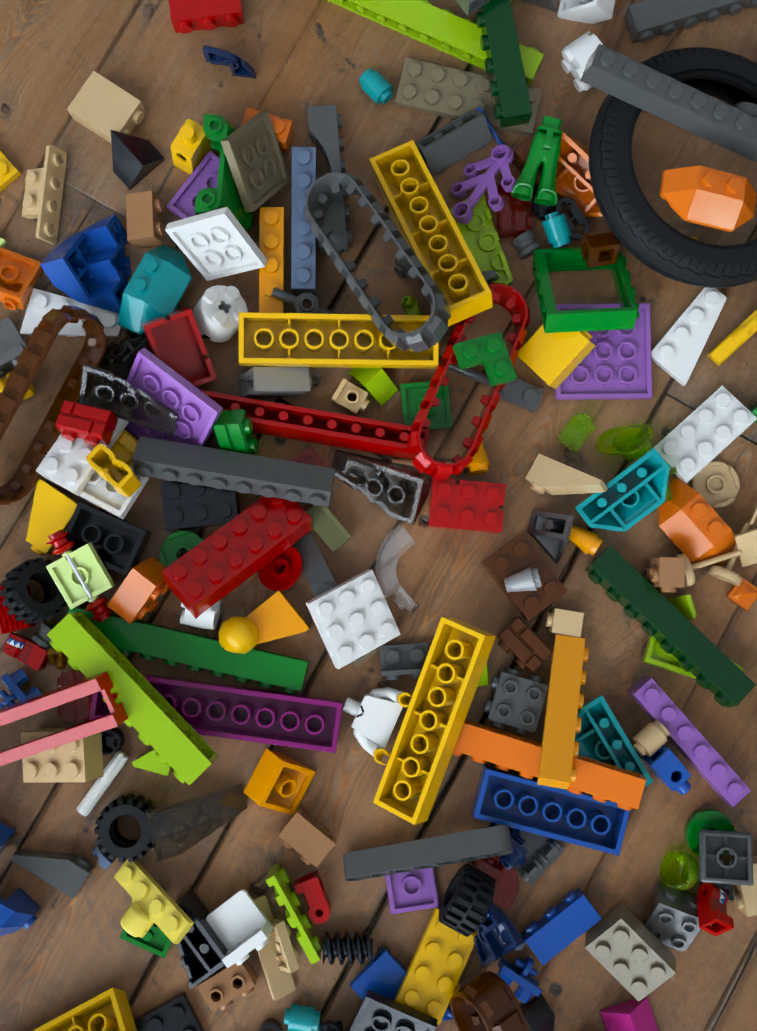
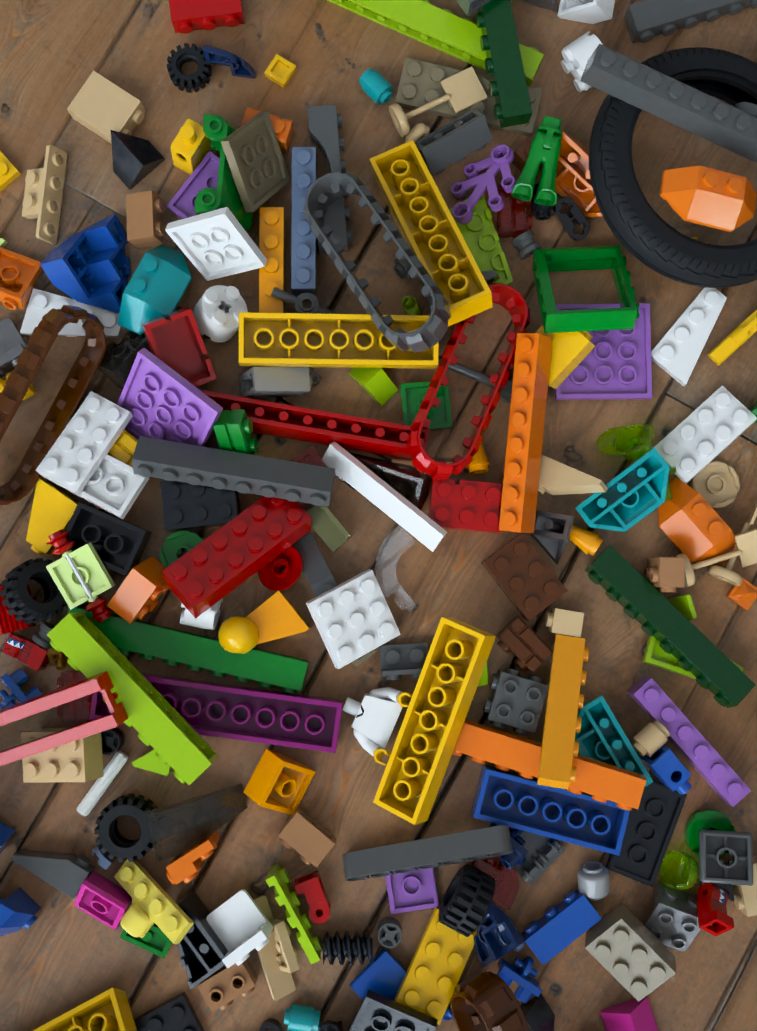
(86, 423): red brick -> none
(103, 899): none -> dark pink slope
(110, 392): clear smoke wedge -> none
(113, 470): yellow brick -> none
(185, 866): none -> orange plate
(188, 81): none -> black tyre
(280, 70): none -> yellow tile
(340, 398): tan brick -> none
(384, 496): none -> white tile
(391, 937): none -> dark grey wheel
(418, 131): none -> tan arm
(461, 90): none -> tan piece
(488, 351): green plate -> none
(492, 131): blue hinge -> none
(523, 581): light grey cone -> none
(525, 432): none -> orange brick
(557, 229): teal brick -> none
(576, 431): clear neon green bracket -> none
(593, 880): none -> light grey head
(600, 249): reddish brown brick -> none
(648, 834): none -> black tile

